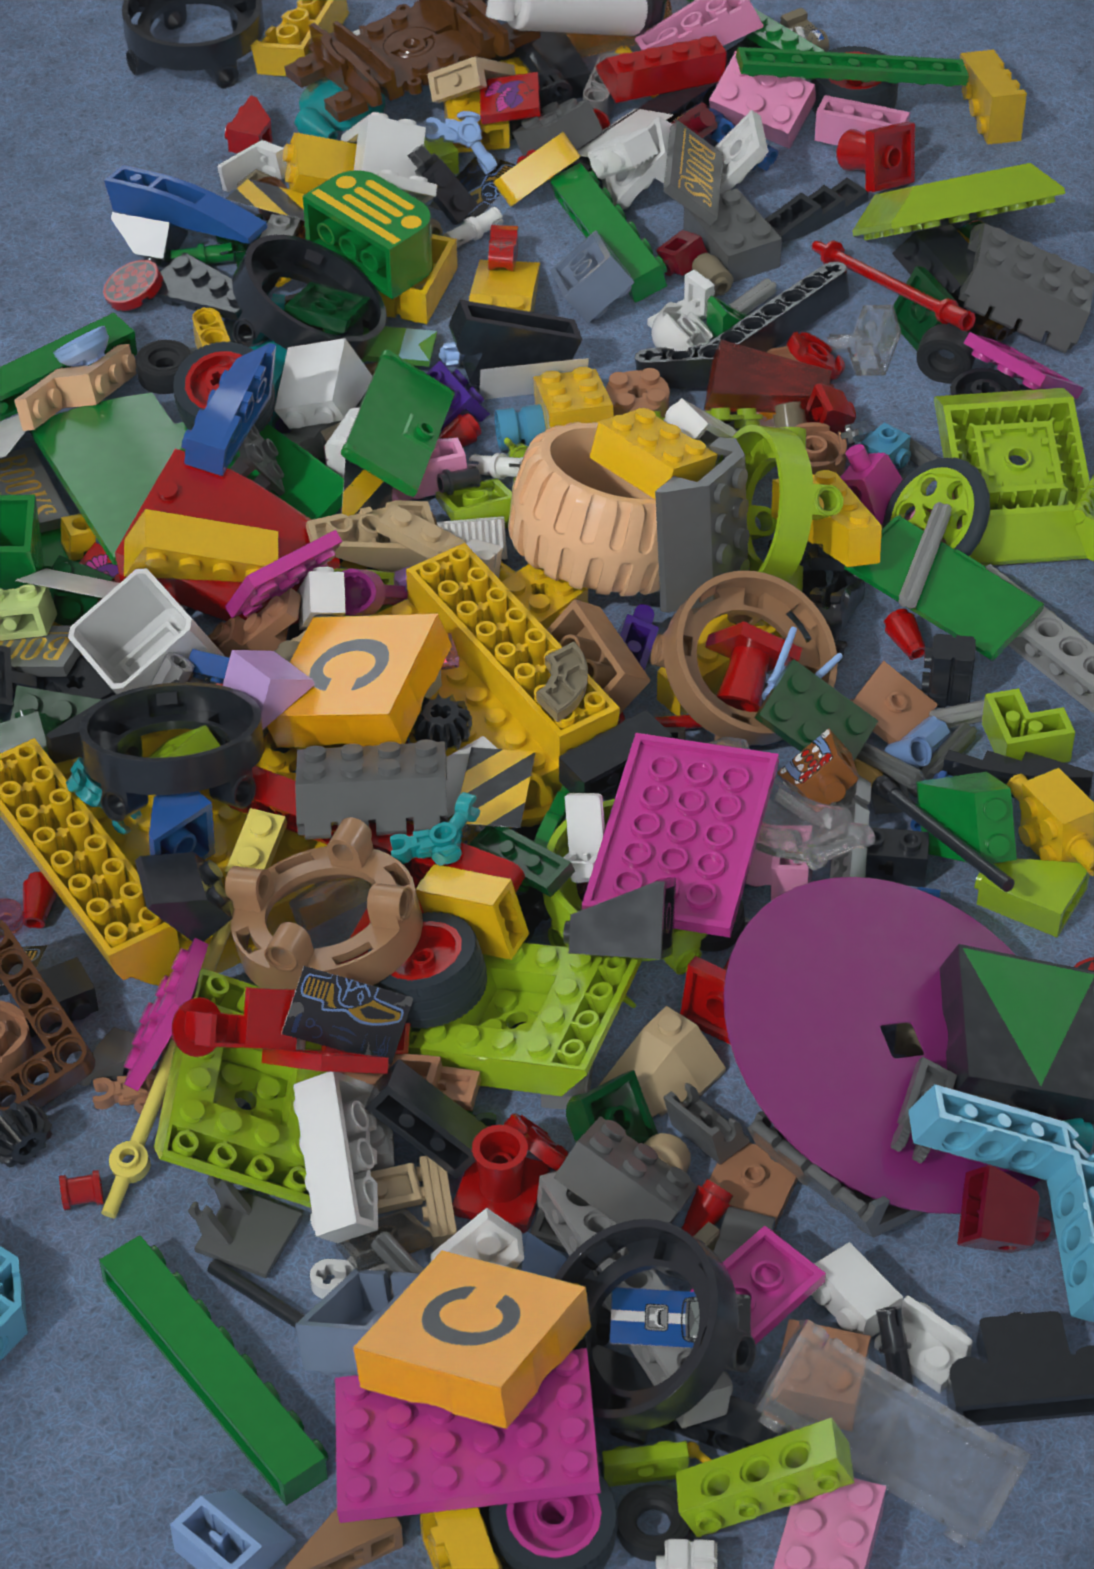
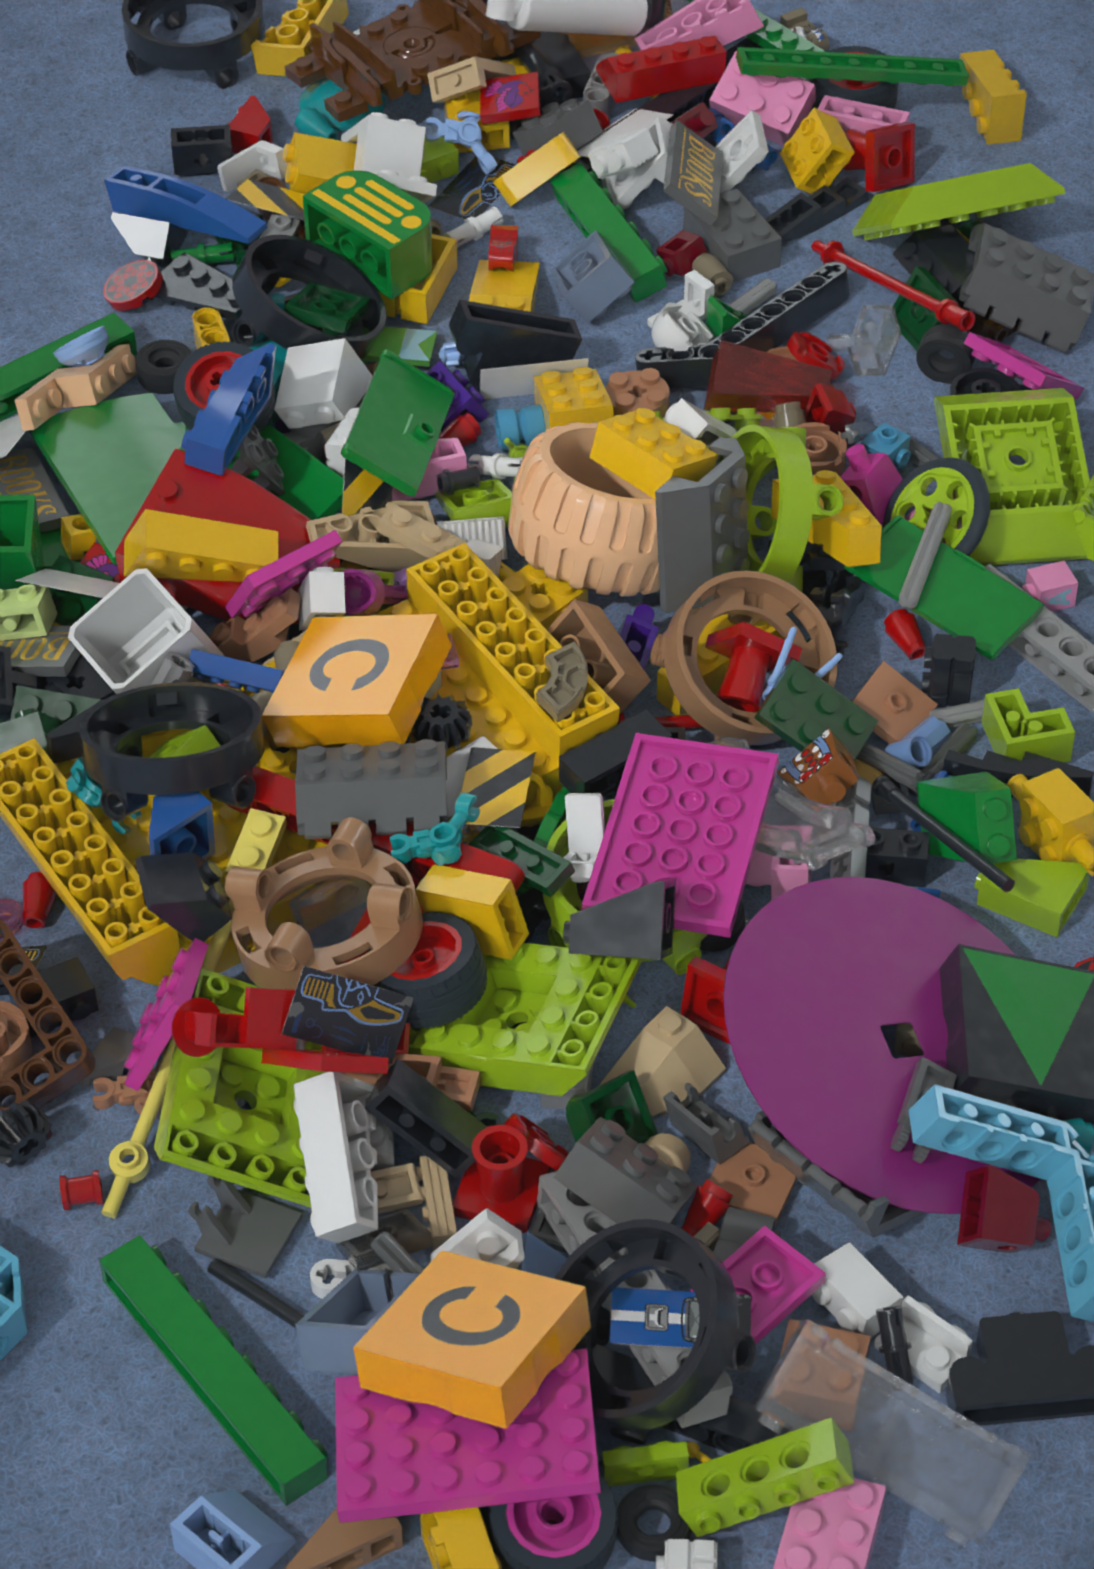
(200, 148): none -> black brick
(267, 680): lavender slope -> none
(450, 193): black hinge -> none
(816, 151): none -> yellow brick
(1052, 585): none -> bright pink brick

